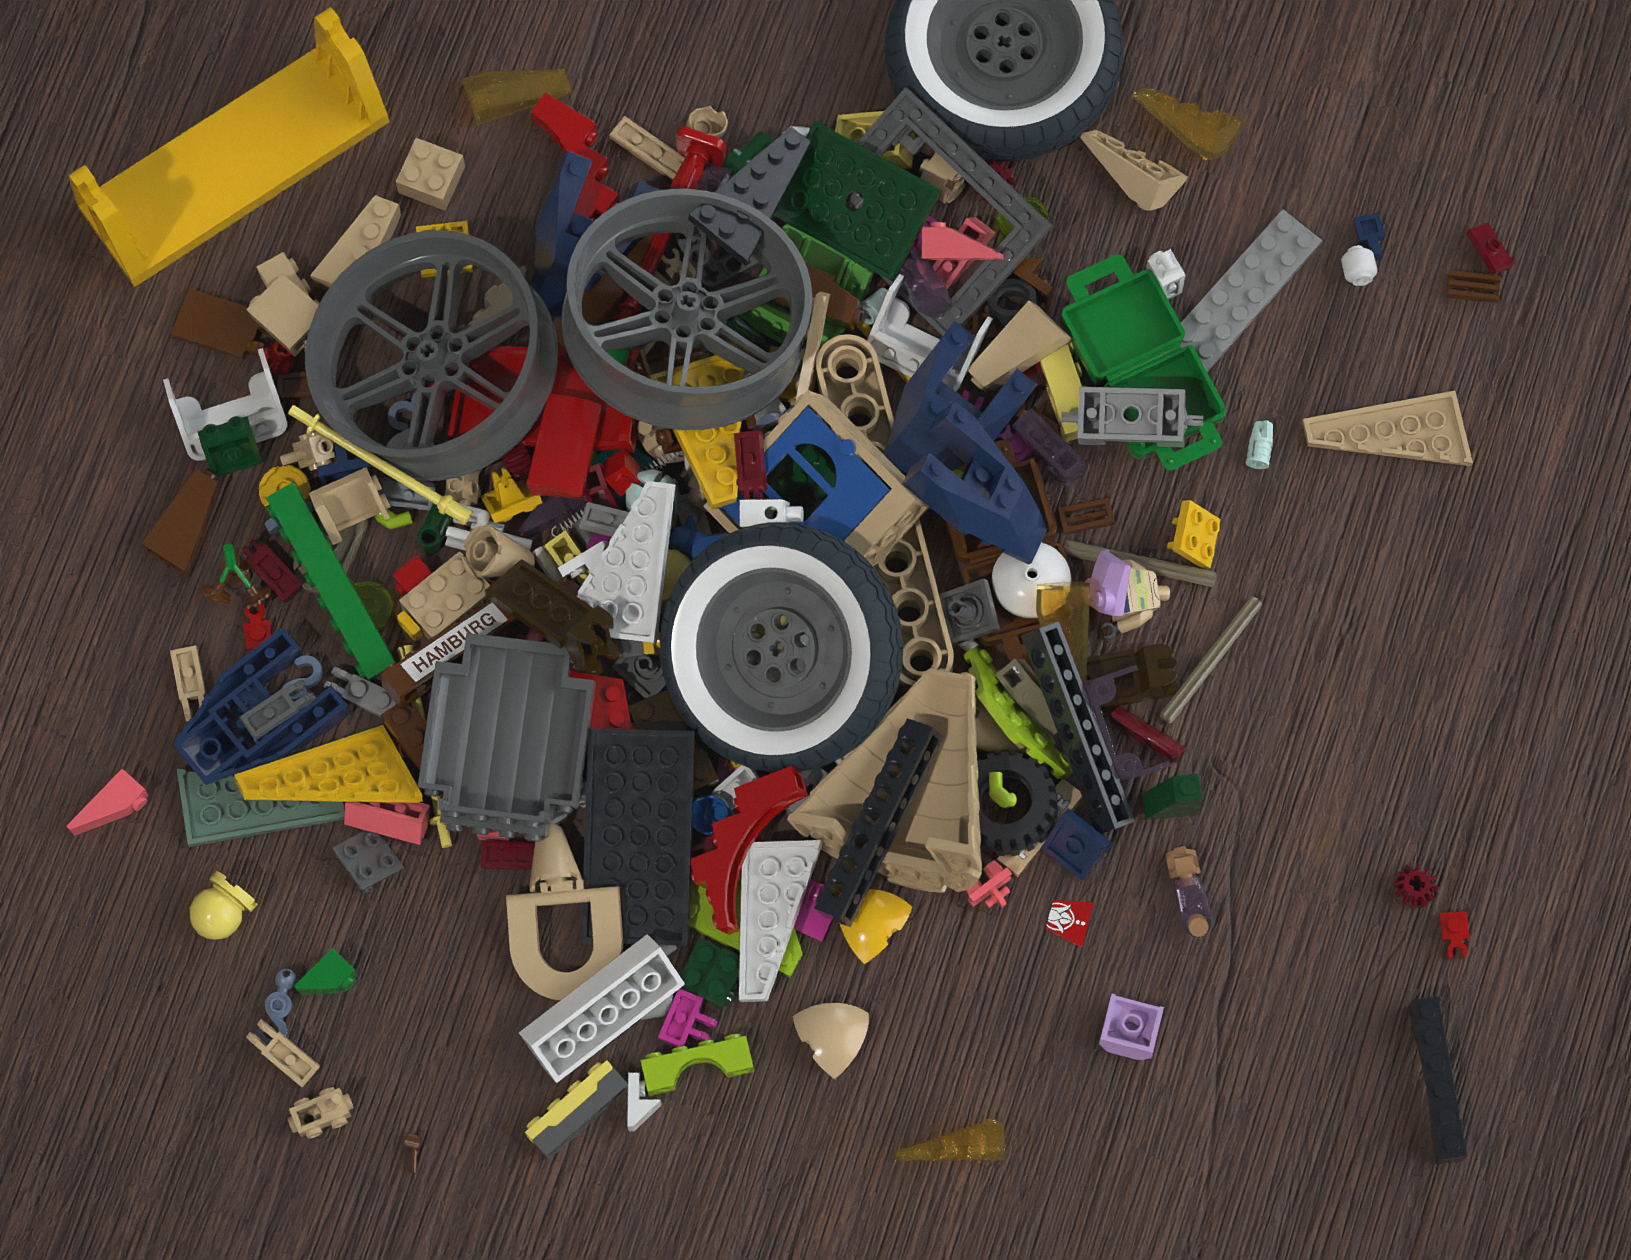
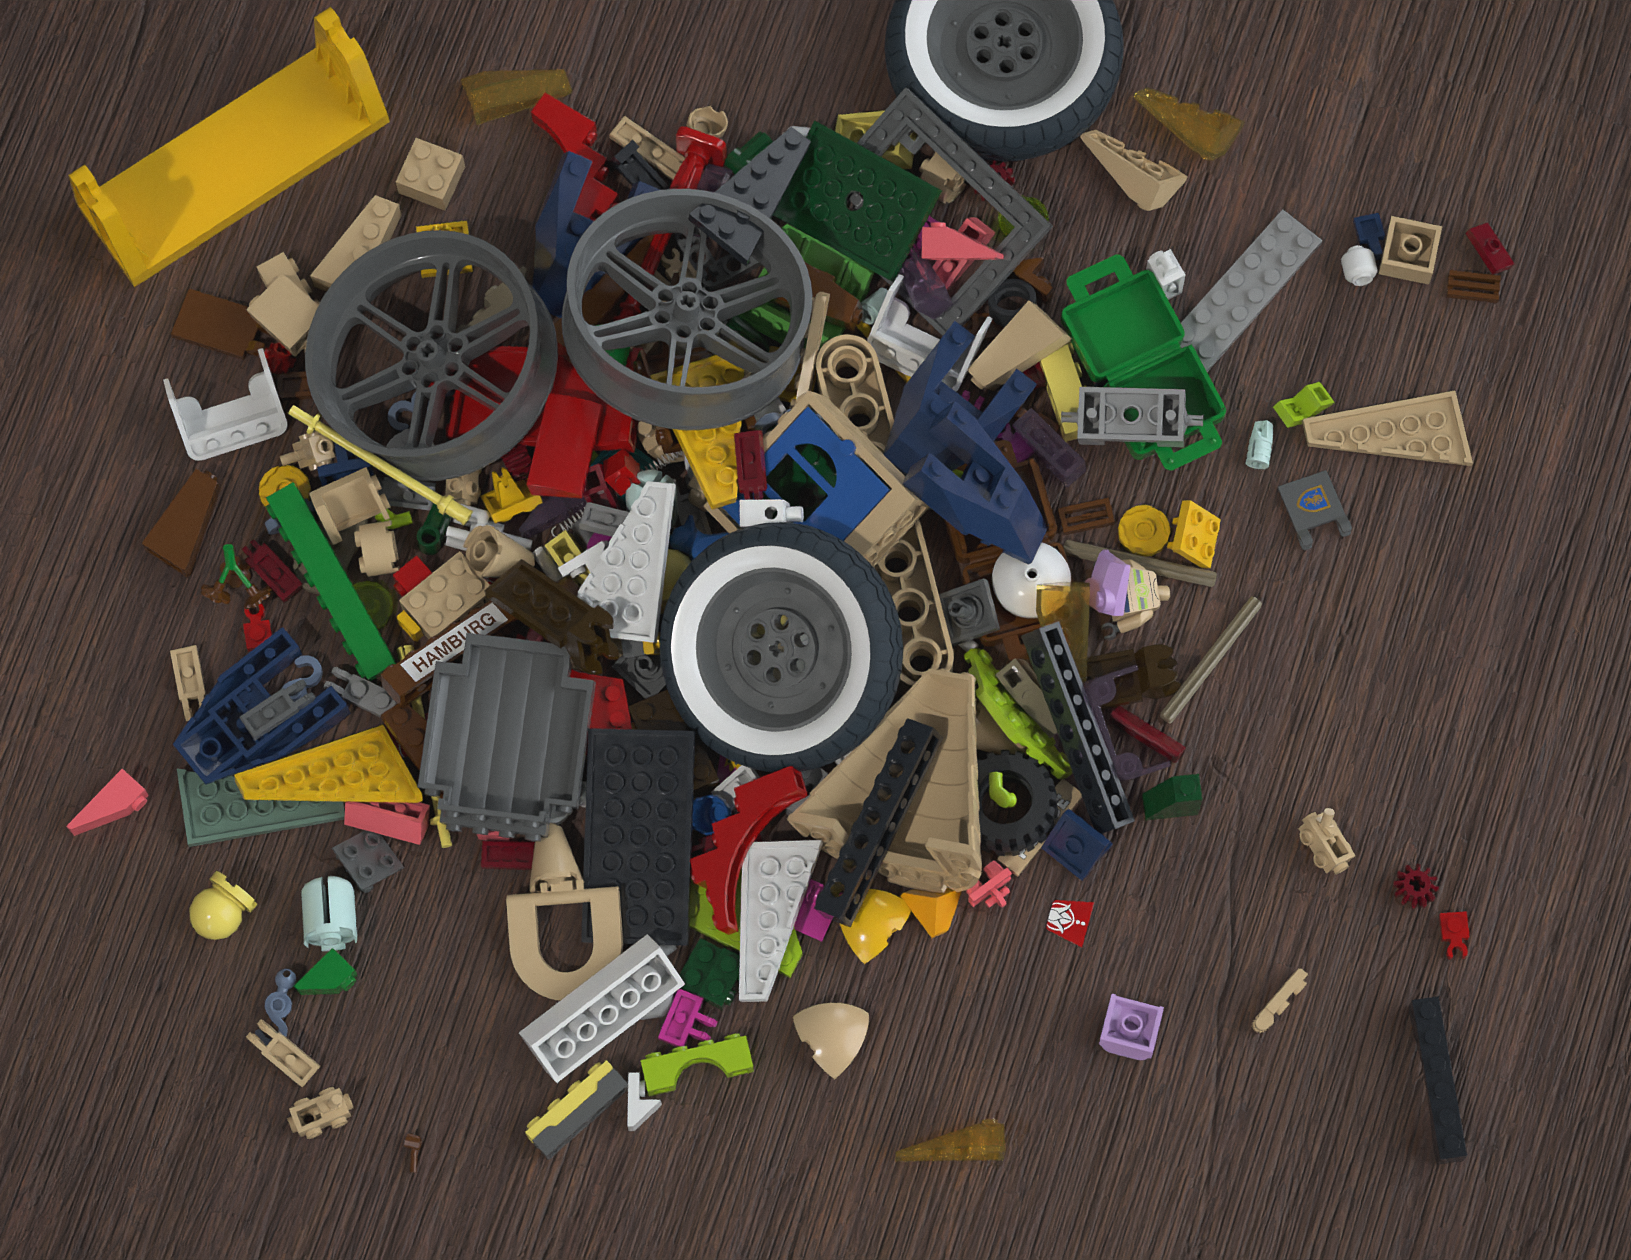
(229, 446): dark green plate -> none
(342, 913): none -> light aqua cylinder
(378, 548): none -> tan brick
(635, 168): none -> black bracket
(933, 908): none -> light orange slope
(1143, 530): none -> yellow tile
(1190, 891): piece -> none
(1278, 1002): none -> tan hinge
(1305, 404): none -> lime slope
(1312, 504): none -> dark grey flag
(1326, 842): none -> tan brick
(1410, 250): none -> tan brick

